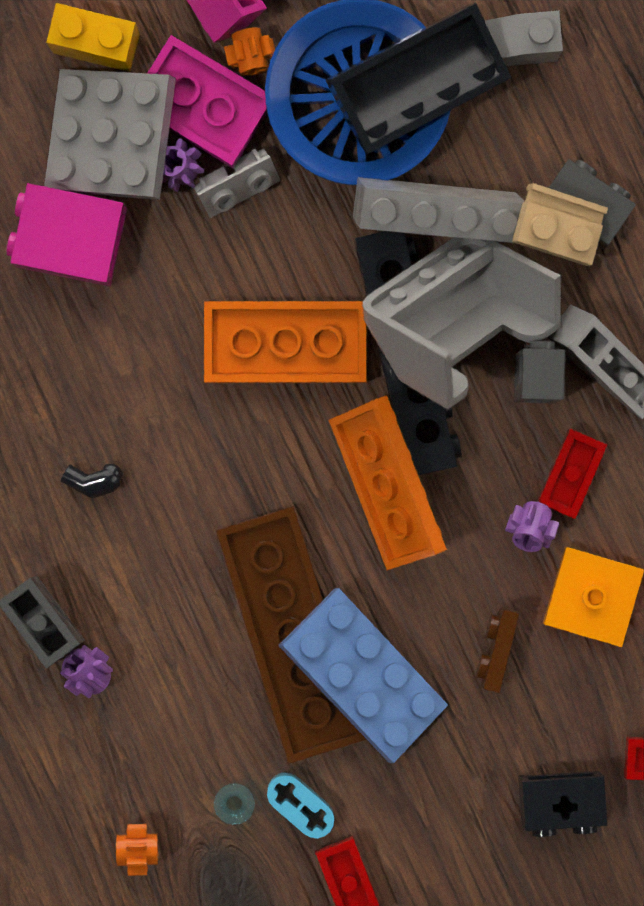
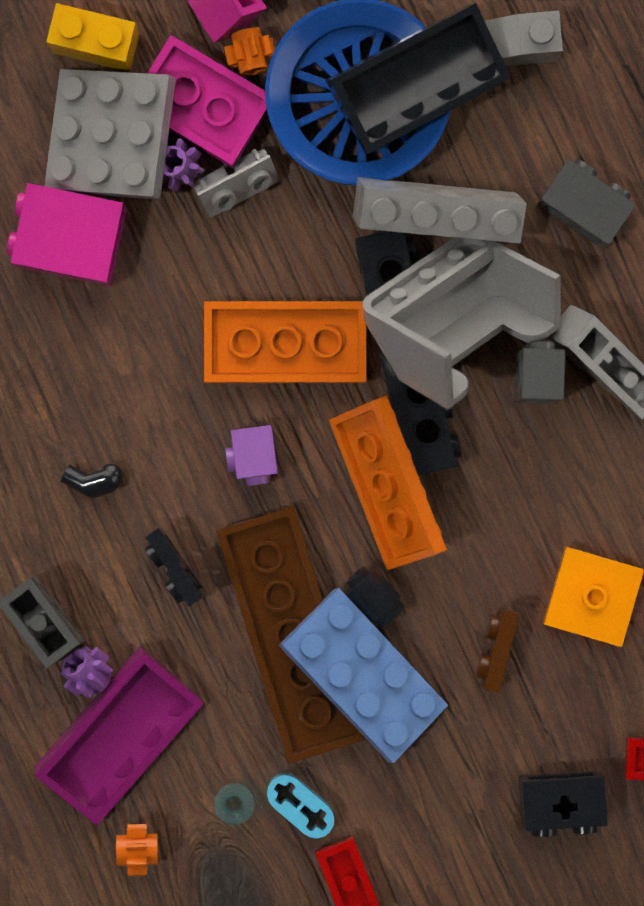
(118, 736): none -> magenta slope
(182, 583): none -> black plate
(253, 454): none -> medium lavender brick
(374, 596): none -> black brick
(532, 526): medium lavender gear -> none
(559, 224): tan plate -> none
(572, 473): red plate -> none

